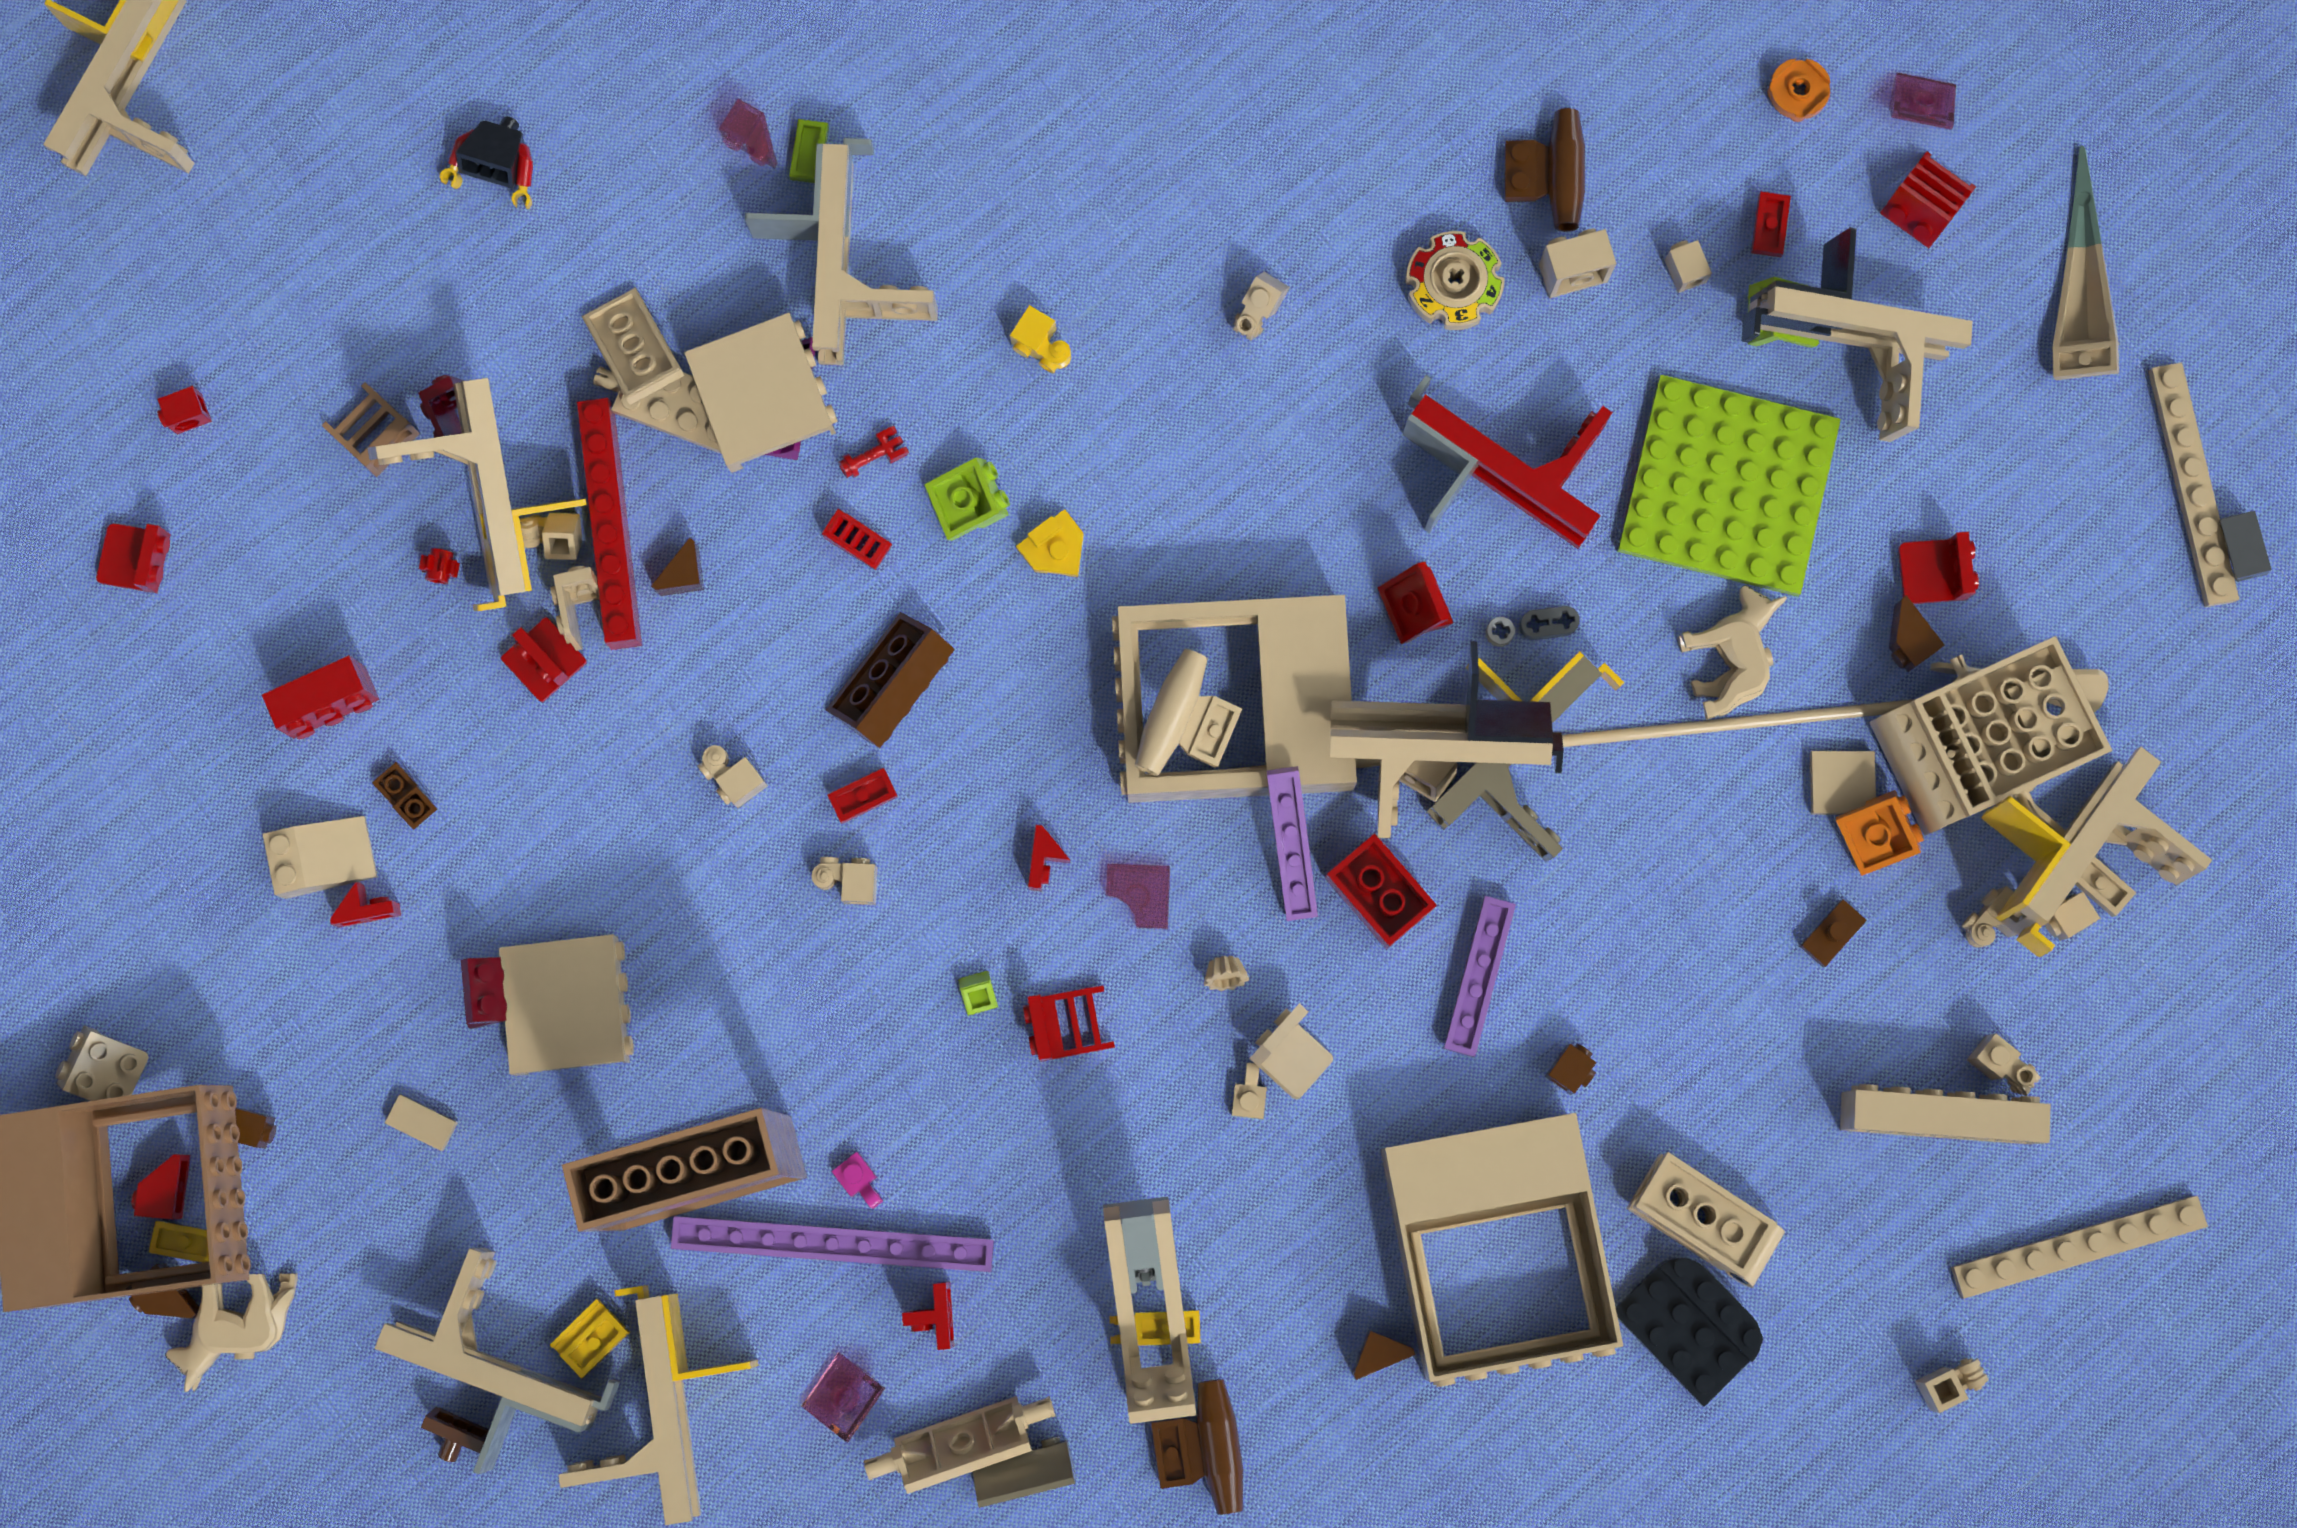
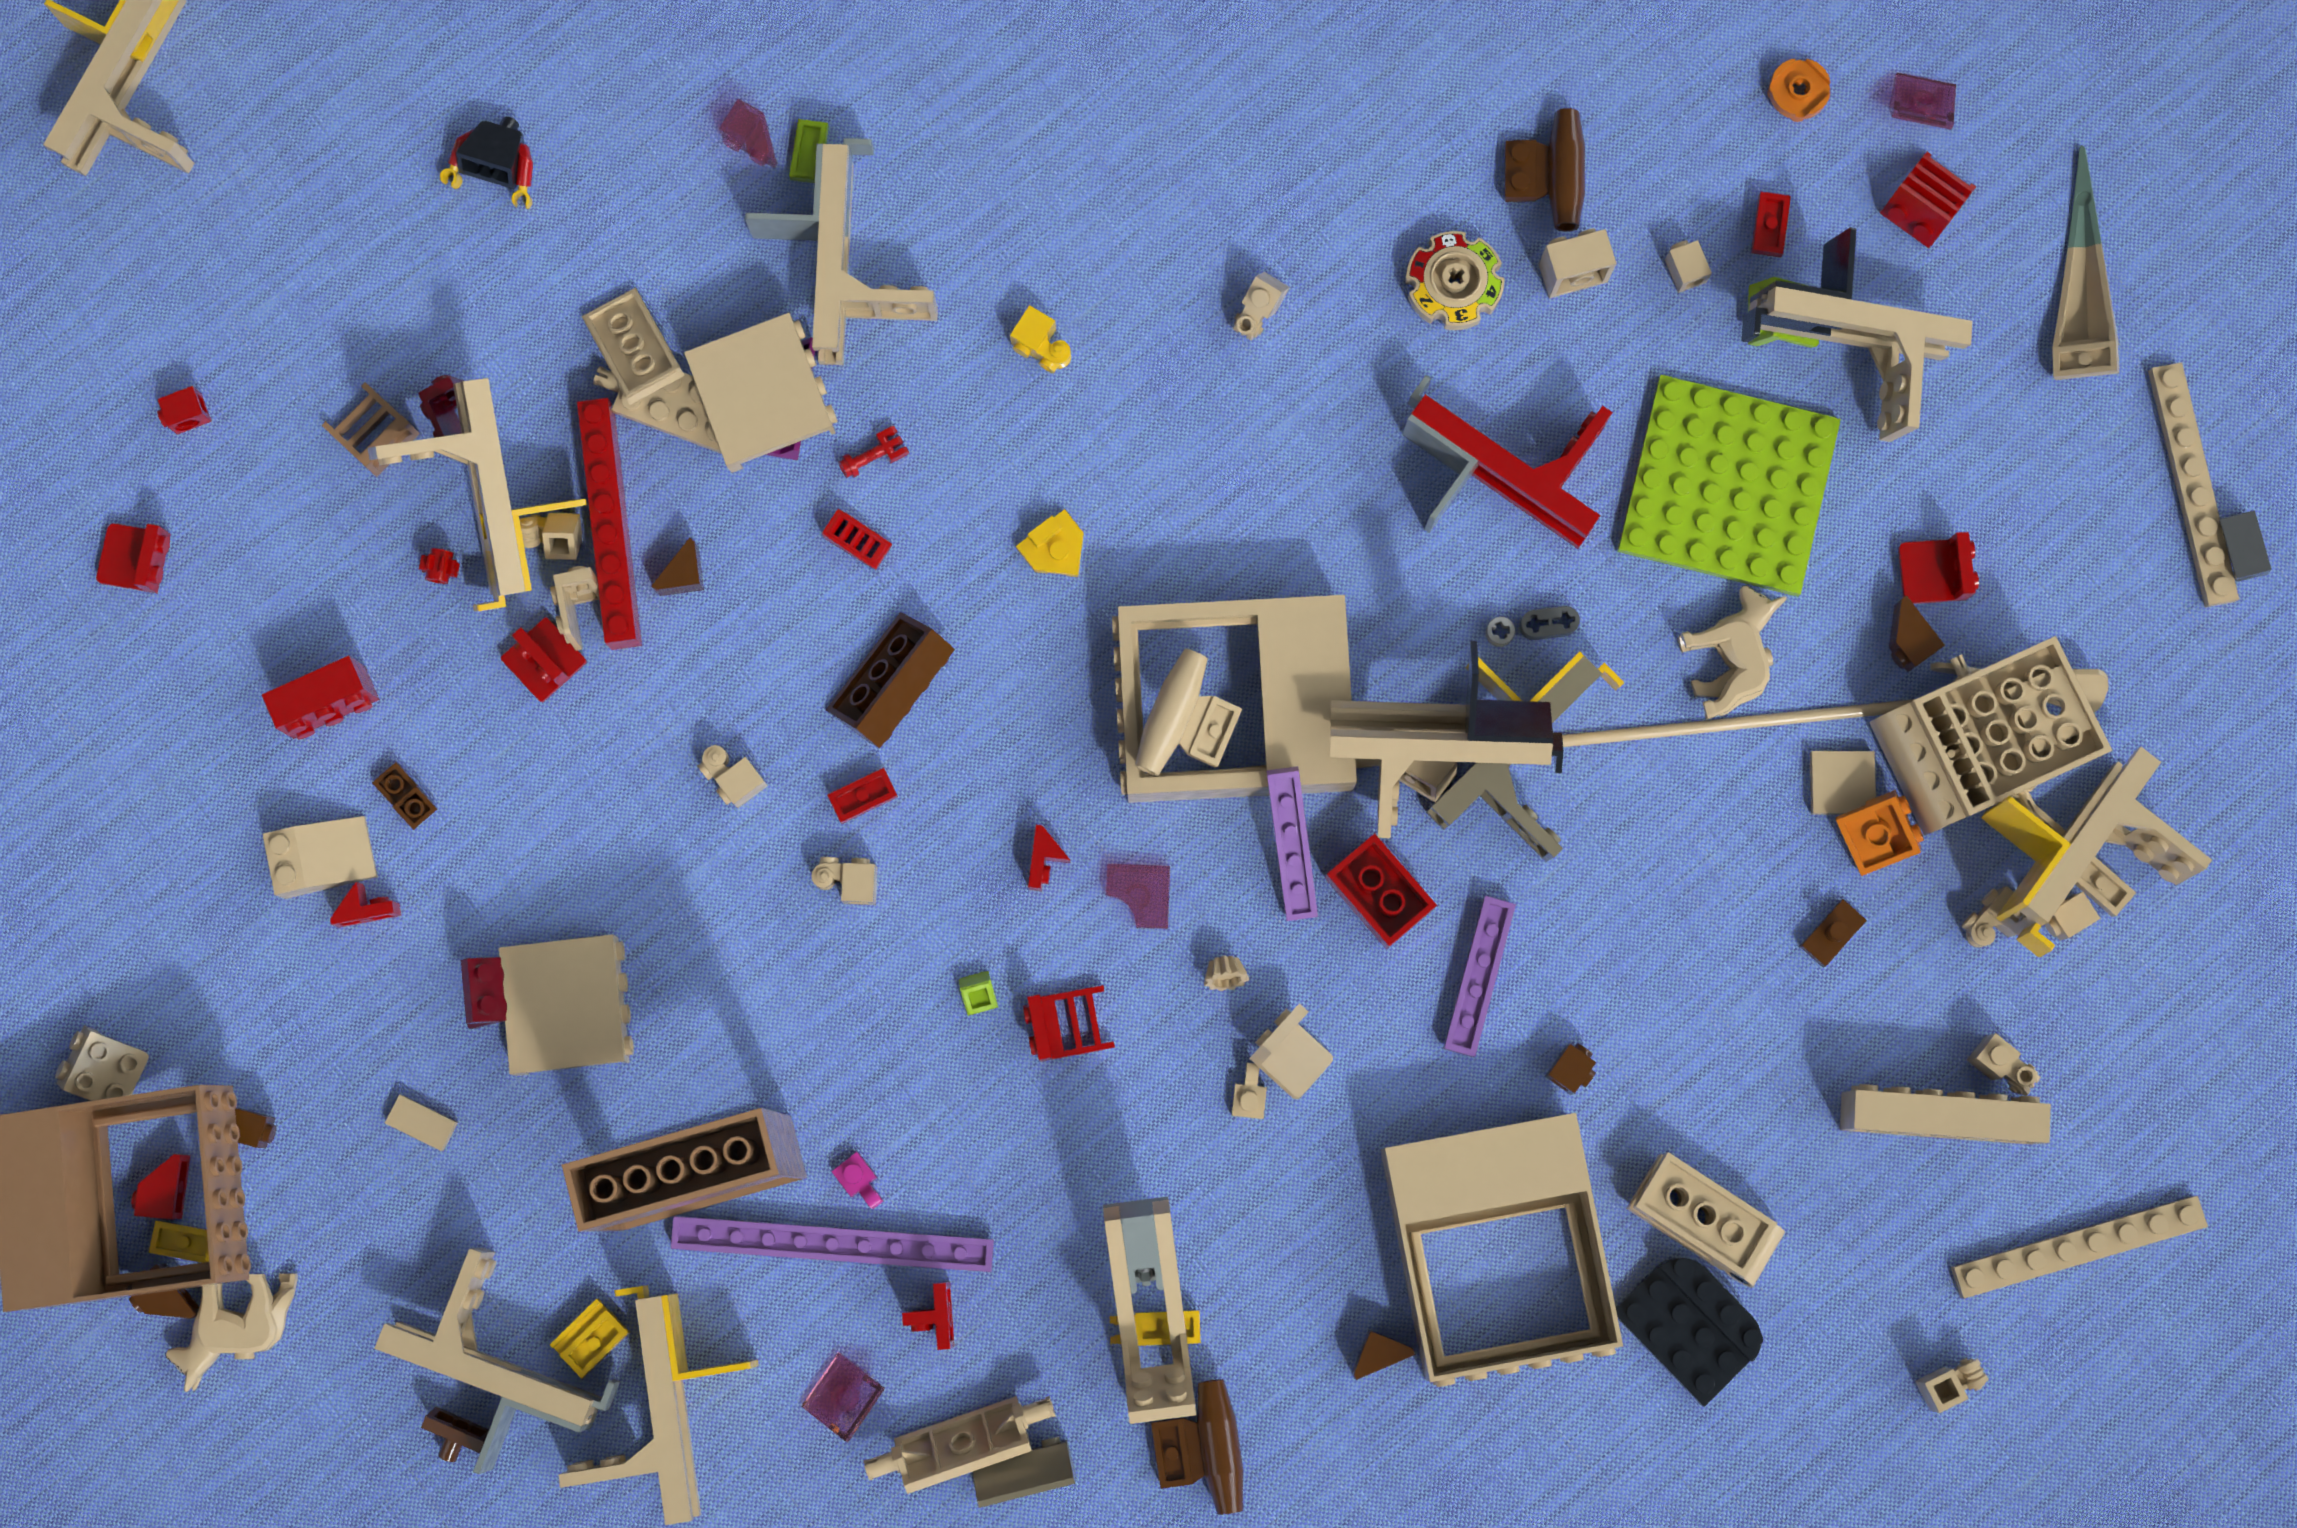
(968, 498): lime plate -> none
(1415, 603): red bracket -> none

